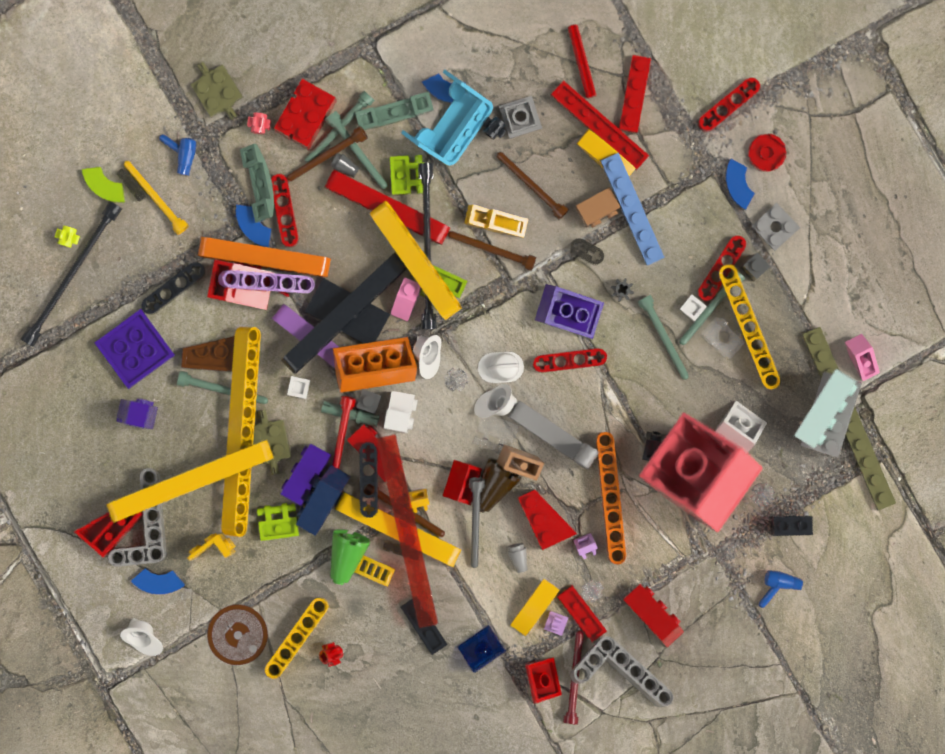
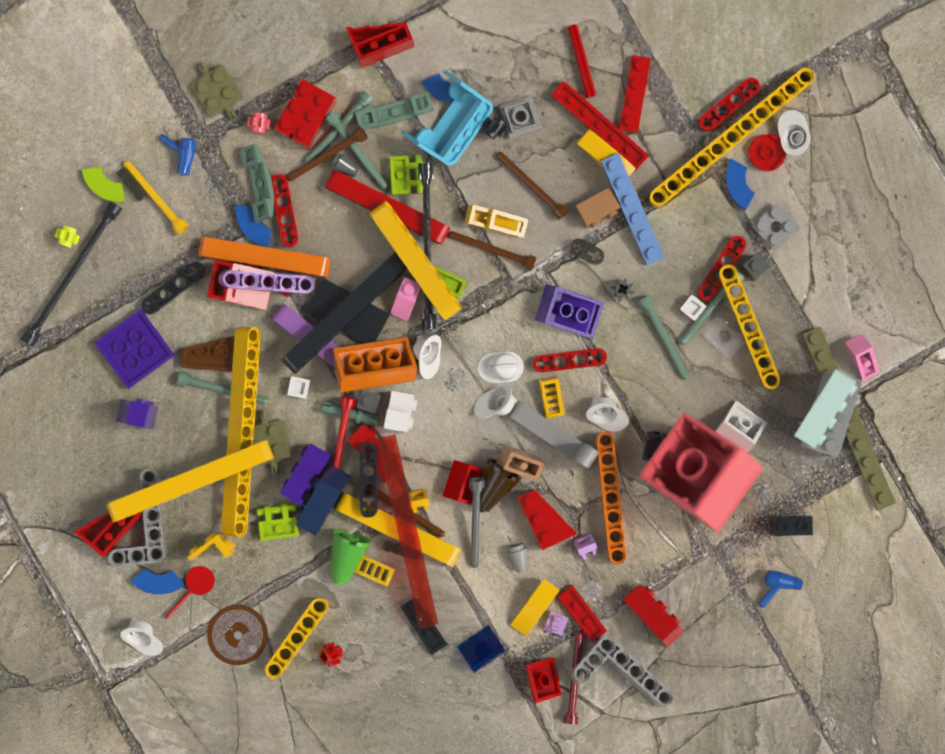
(198, 581): none -> red piece
(379, 42): none -> red wedge
(550, 380): none -> yellow slope
(606, 414): none -> white piece
(740, 134): none -> yellow beam
(794, 132): none -> white piece

